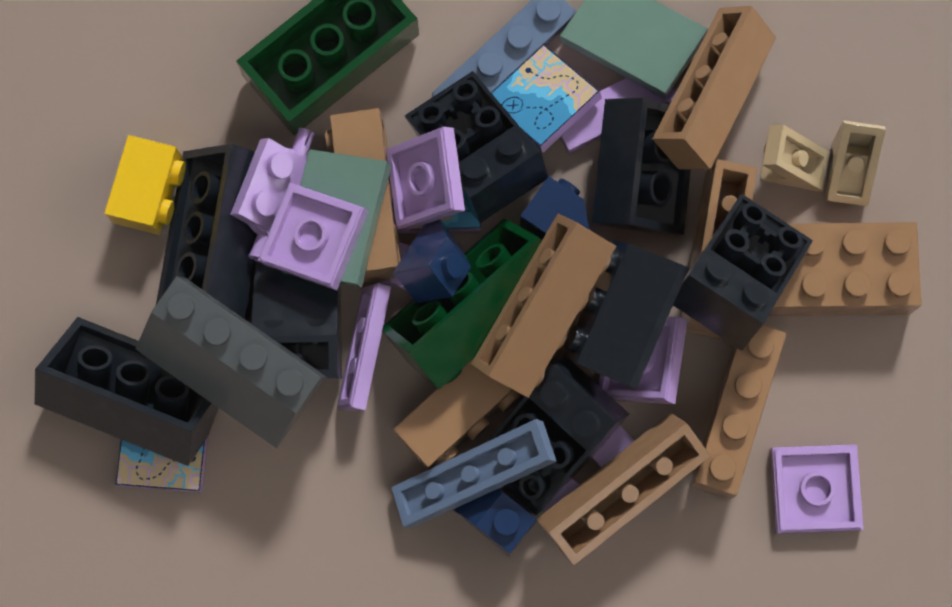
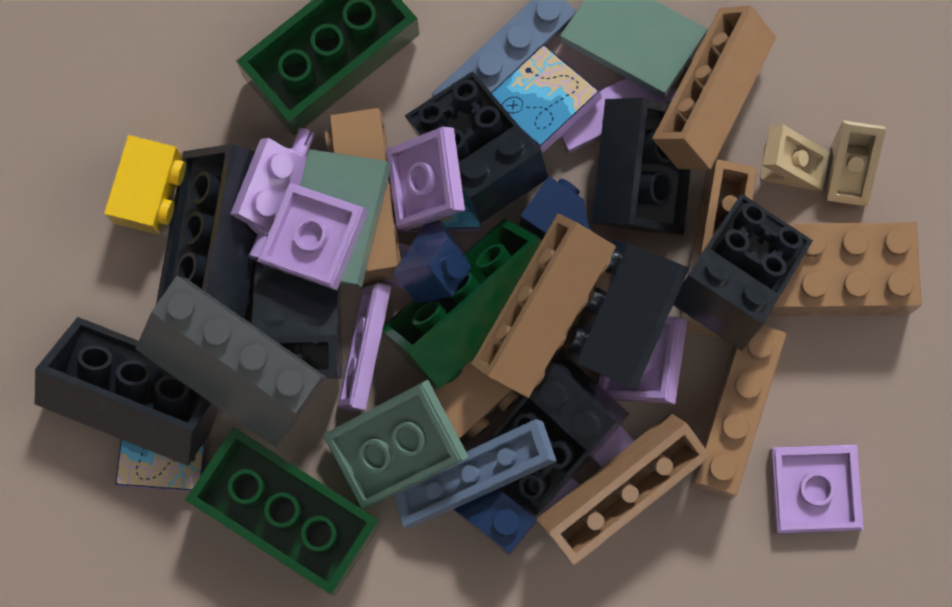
(283, 511): none -> dark green brick
(395, 445): none -> sand green tile

